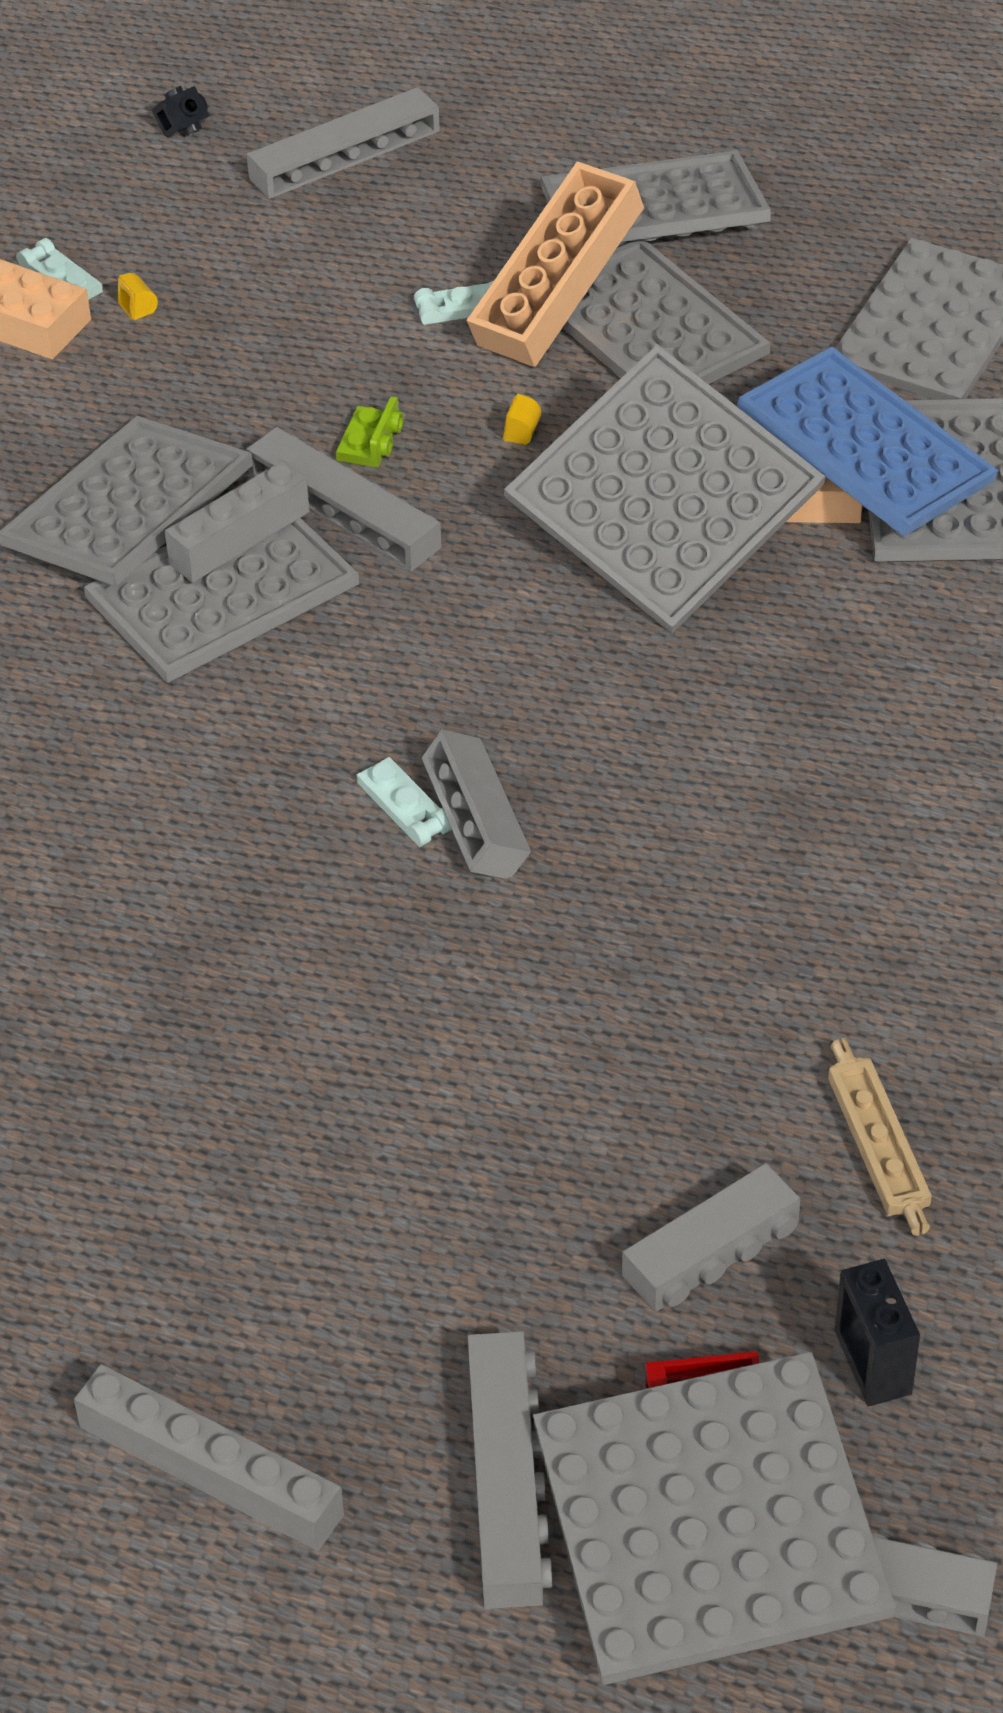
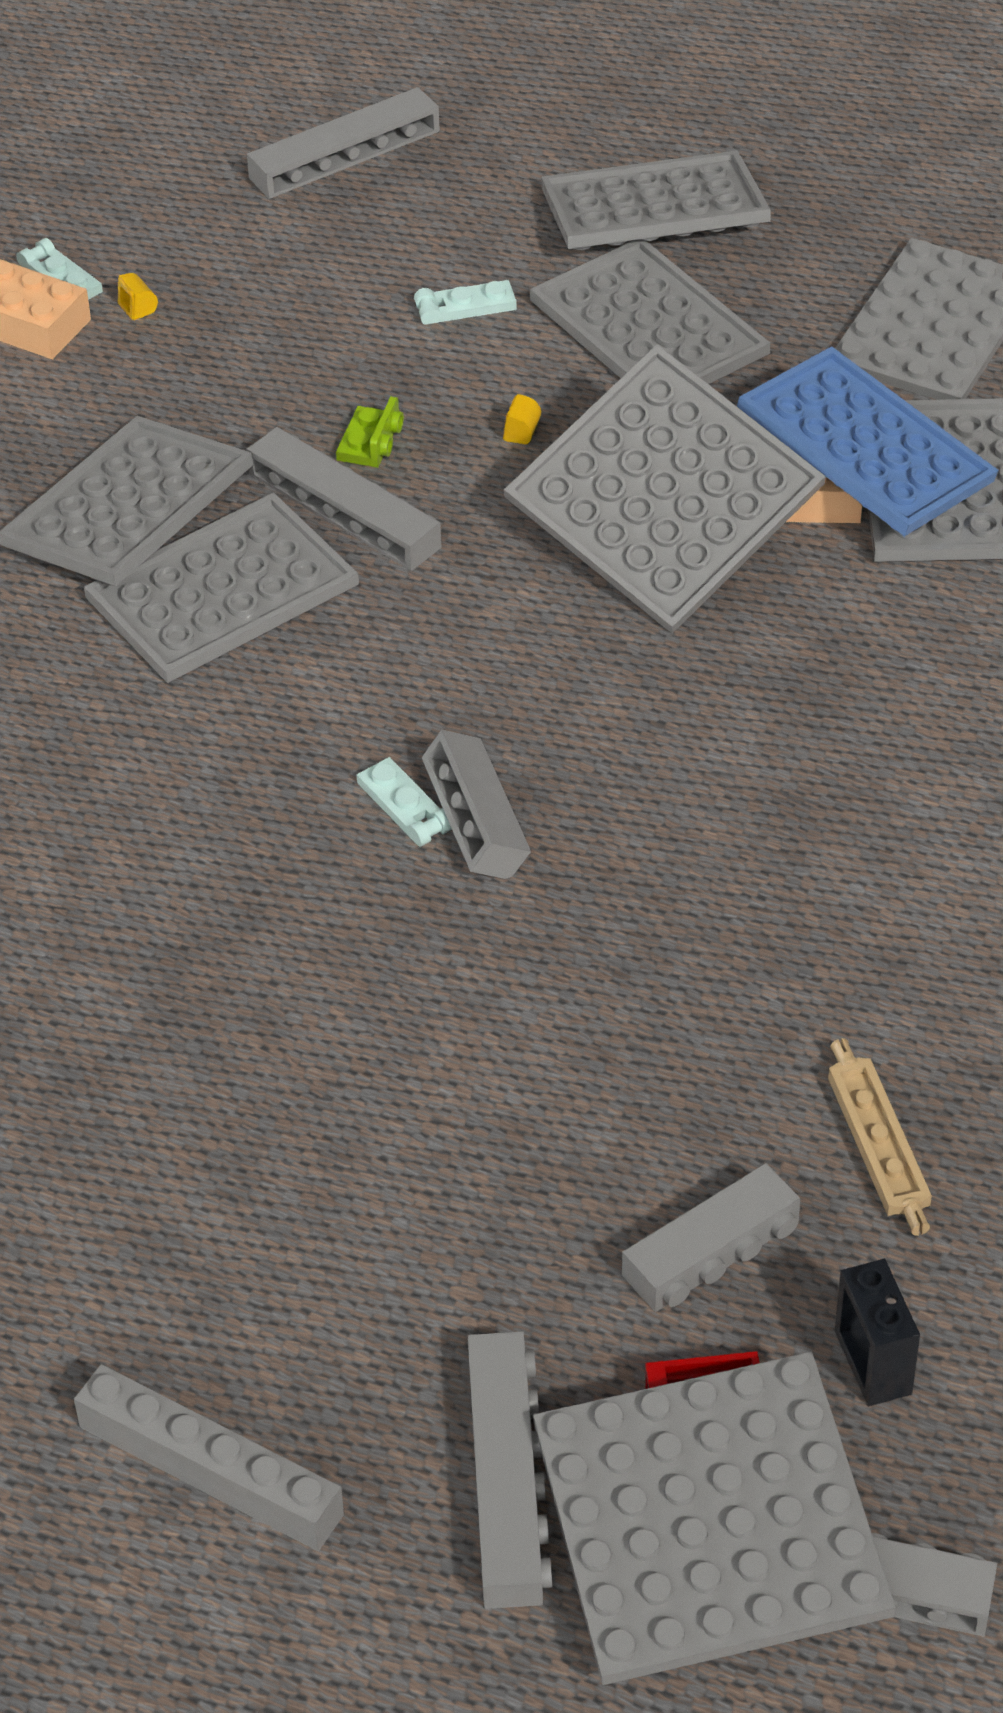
(181, 111): black brick -> none
(237, 521): light grey brick -> none
(555, 264): light nougat brick -> none

